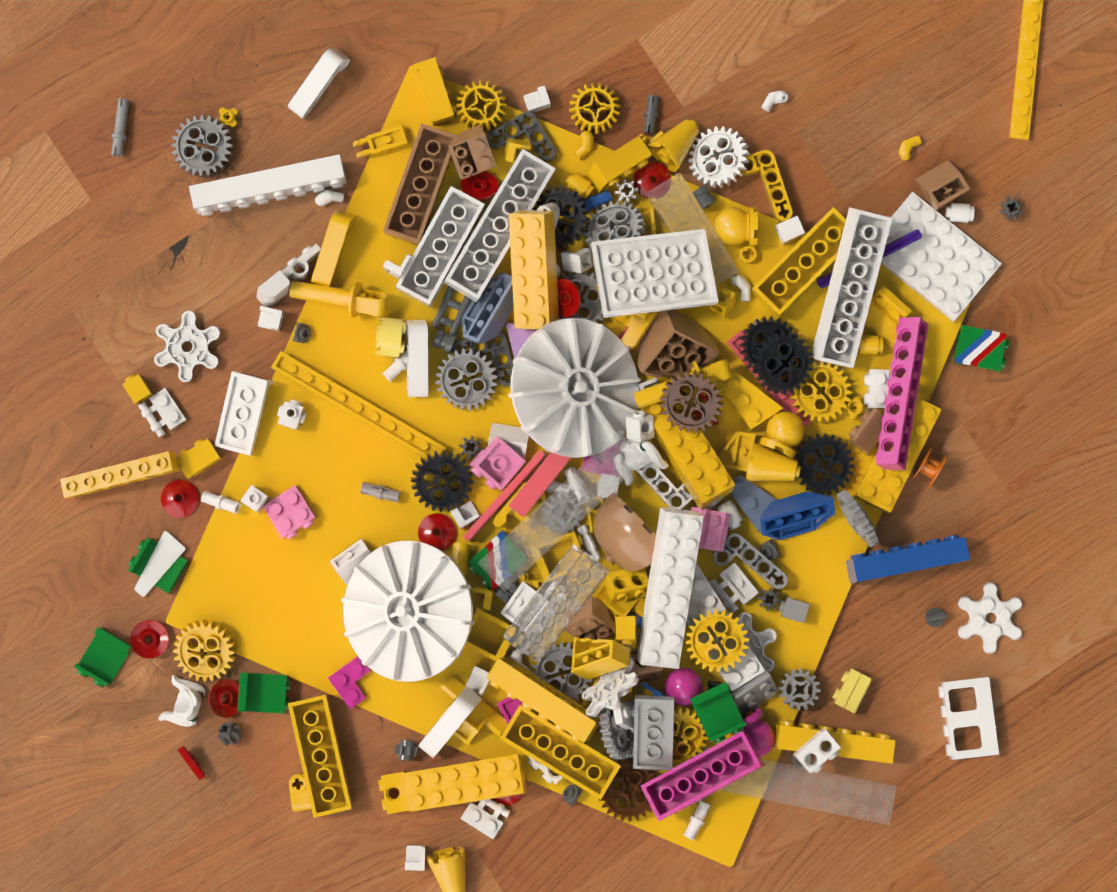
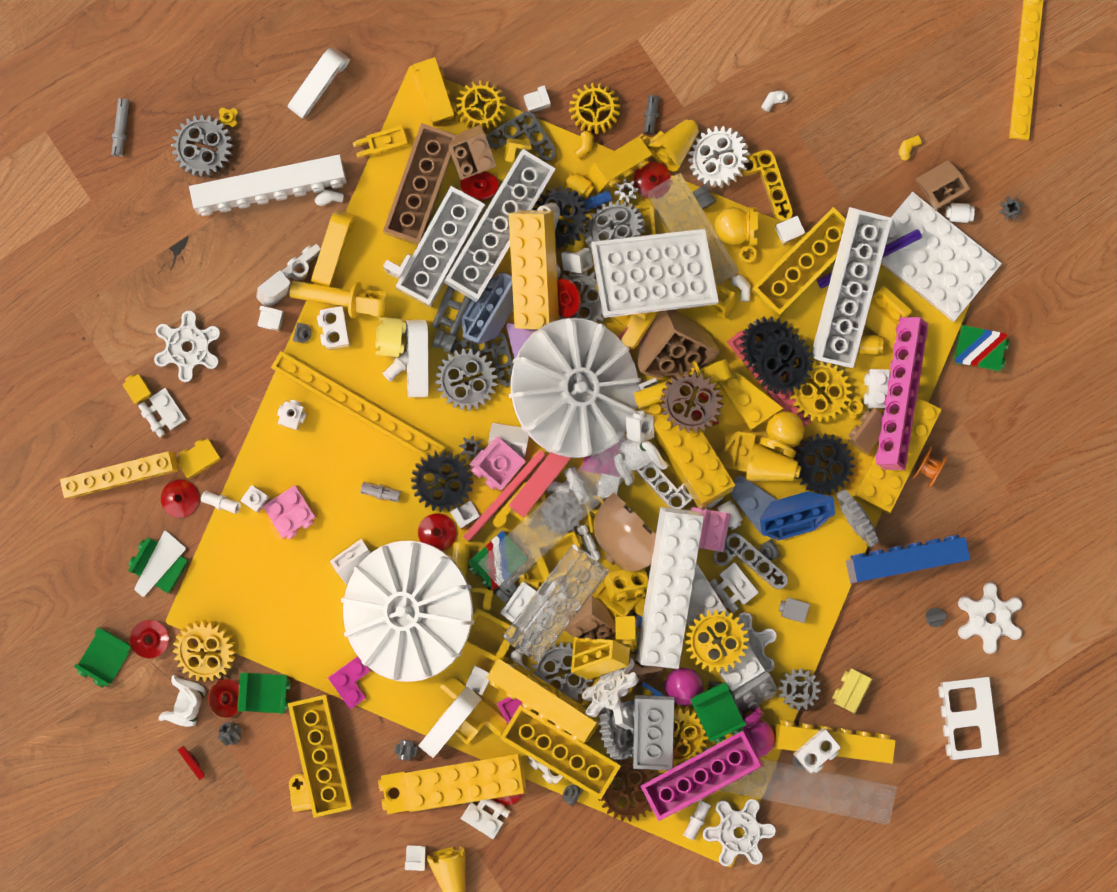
(242, 413): white plate -> none
(338, 327): none -> white brick
(753, 832): none -> white plate
(774, 600): dark grey gear -> none

